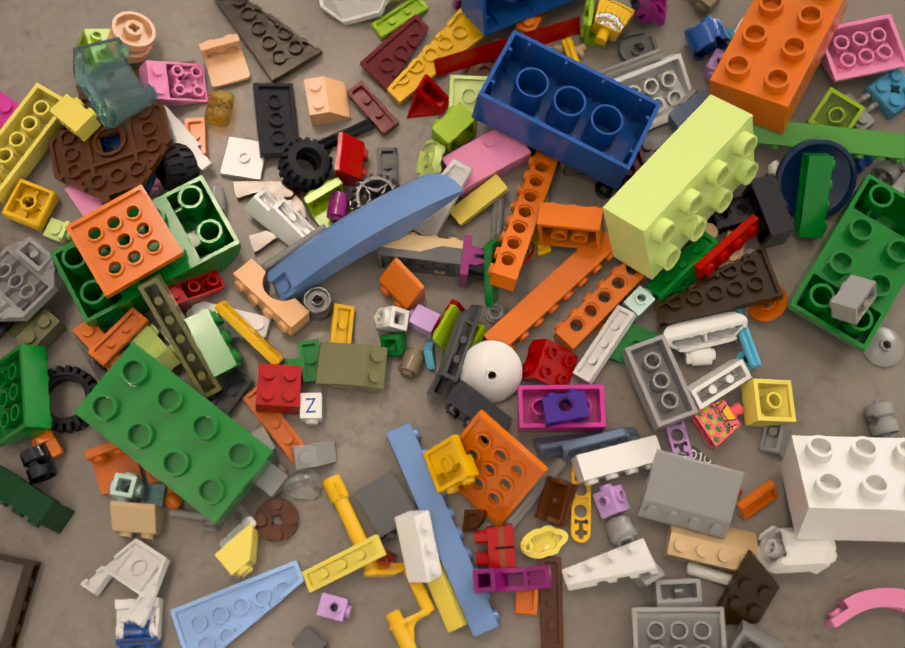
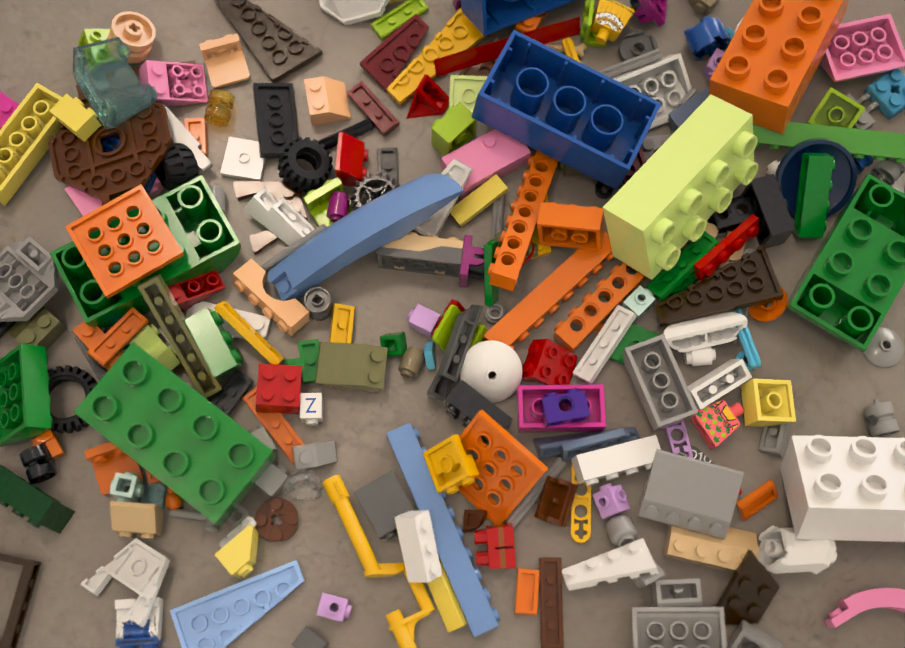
(42, 202): yellow brick -> none
(57, 232): yellowish green bracket -> none
(344, 563): light yellow plate -> none
(387, 560): clear red slope -> none
(391, 319): white brick -> none
(401, 286): orange slope -> none
(430, 159): yellowish green plate -> none
(512, 579): magenta arch -> none
(543, 542): light yellow arm -> none
(708, 573): white axle -> none
(853, 299): light grey brick -> none

